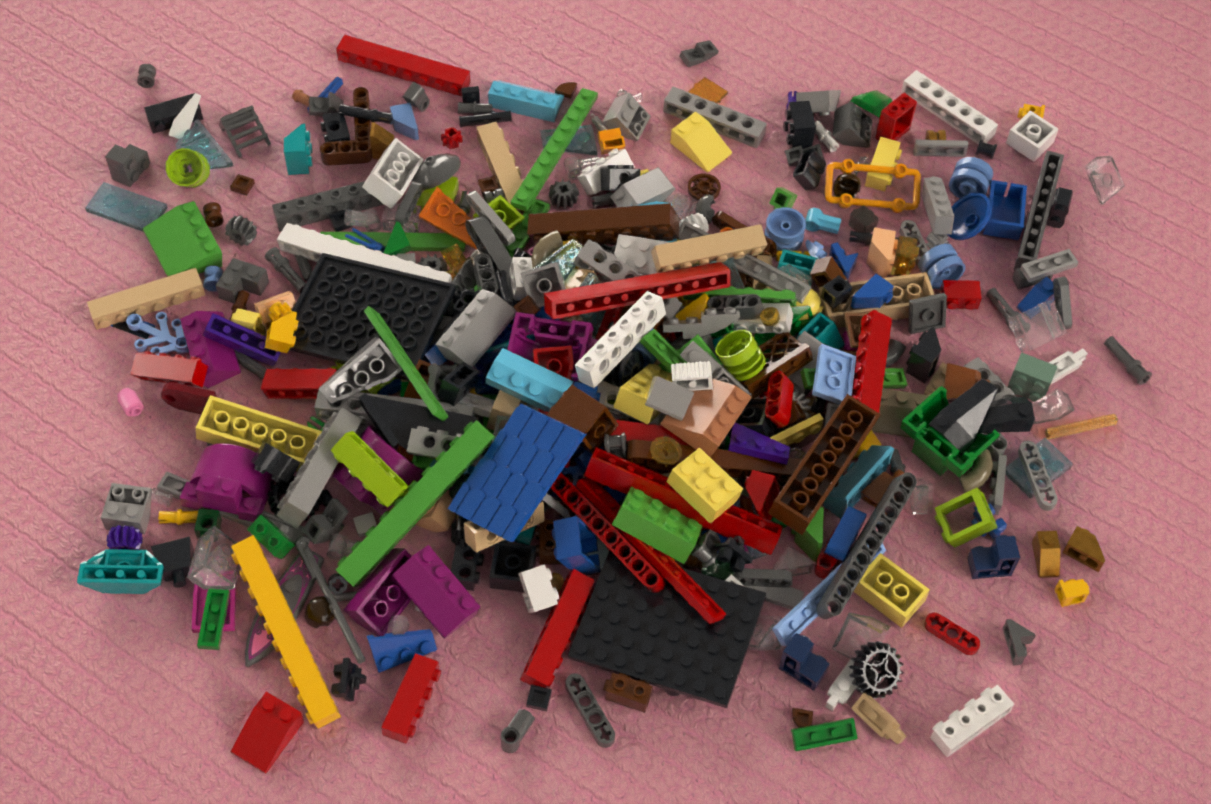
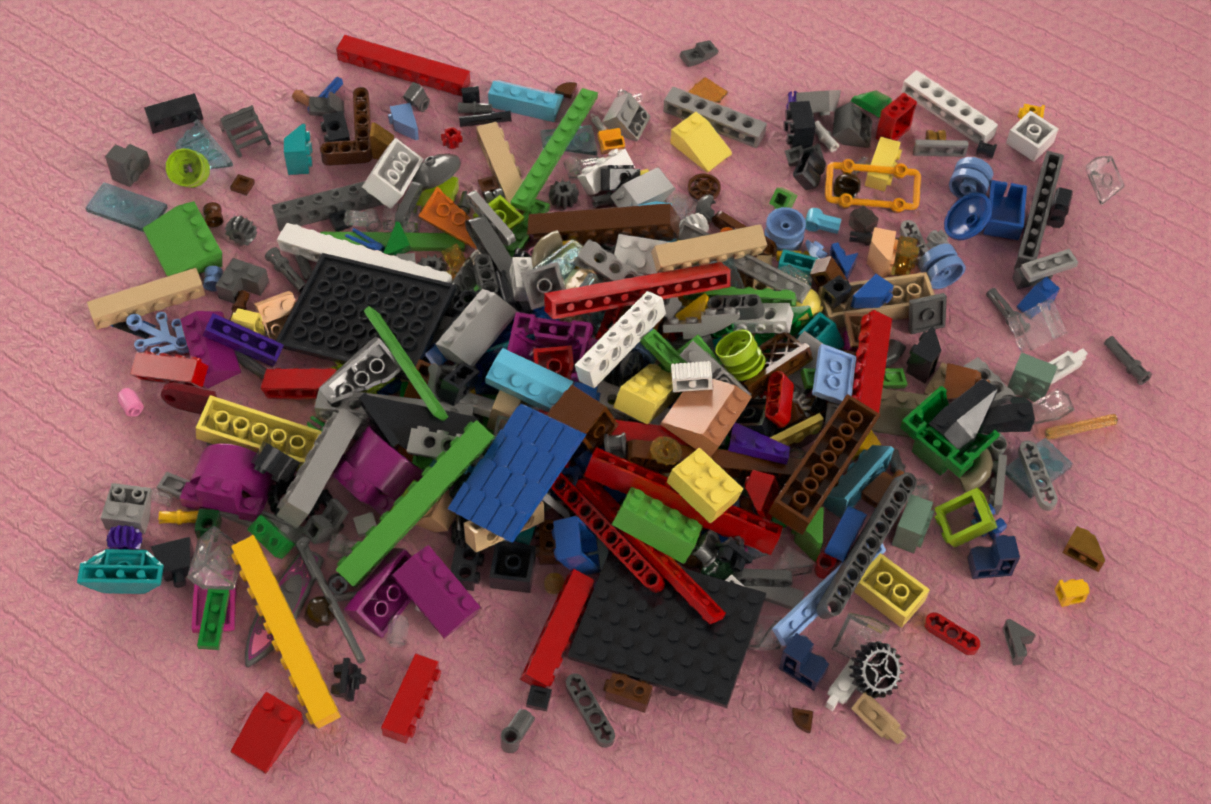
(146, 75): dark grey wheel -> none
(184, 118): white sticker -> none
(278, 310): yellow gear -> none
(281, 333): yellow slope -> none
(368, 114): black pin -> none
(369, 468): lime brick -> none
(398, 649): blue wing -> none
(527, 306): reddish brown tile -> none
(538, 589): white brick -> none
(668, 398): light grey slope -> none
(770, 316): clear yellow tile -> none
(824, 734): green tile -> none
(913, 524): none -> sand green brick
(937, 206): light grey brick -> none
(962, 294): red brick -> none
(972, 720): white brick -> none
(1047, 553): pearl gold slope -> none
(1062, 300): dark grey beam -> none

